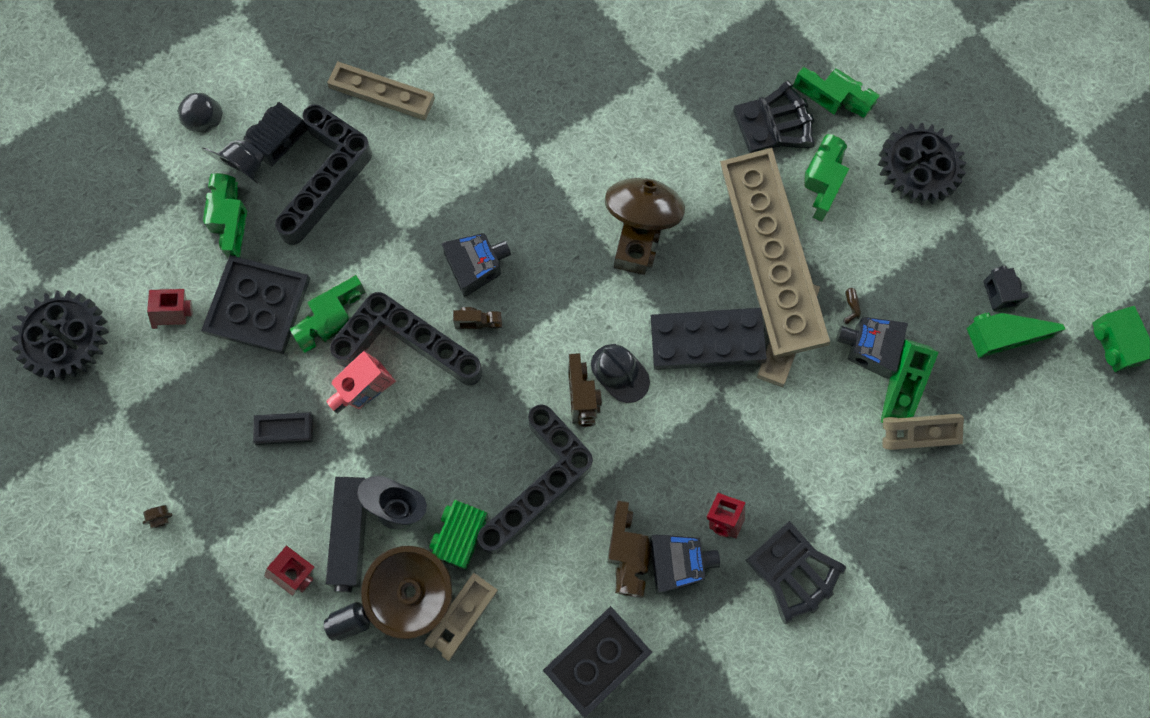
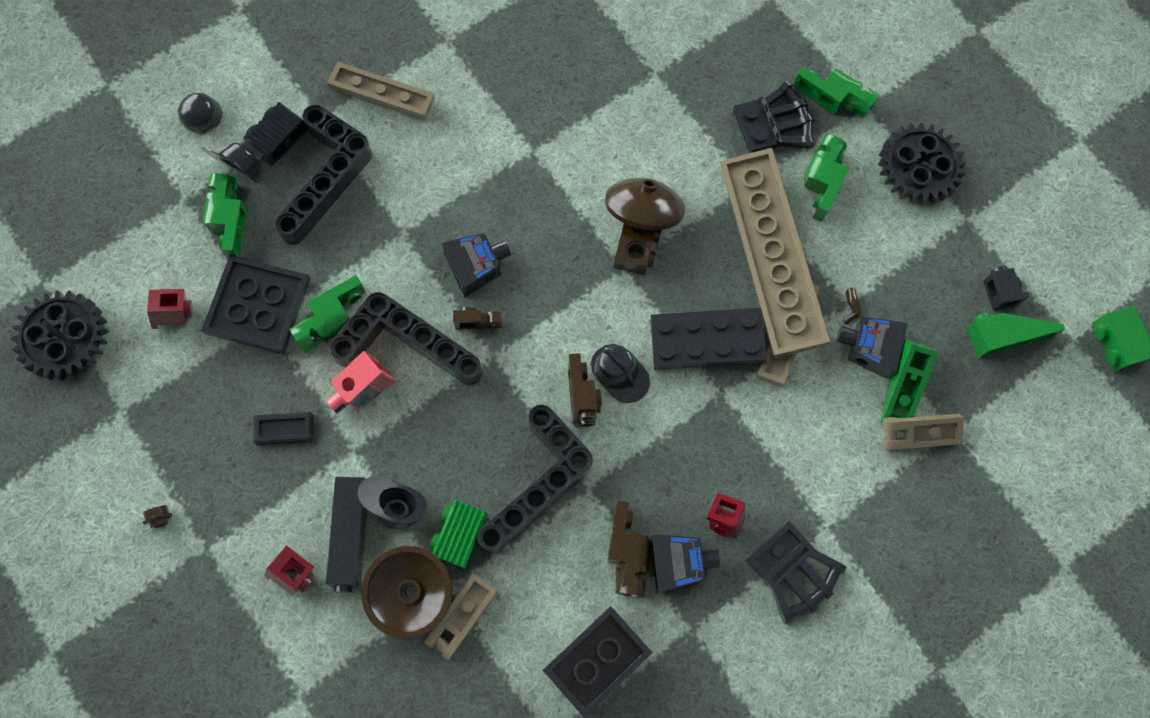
(346, 622): black brick -> none

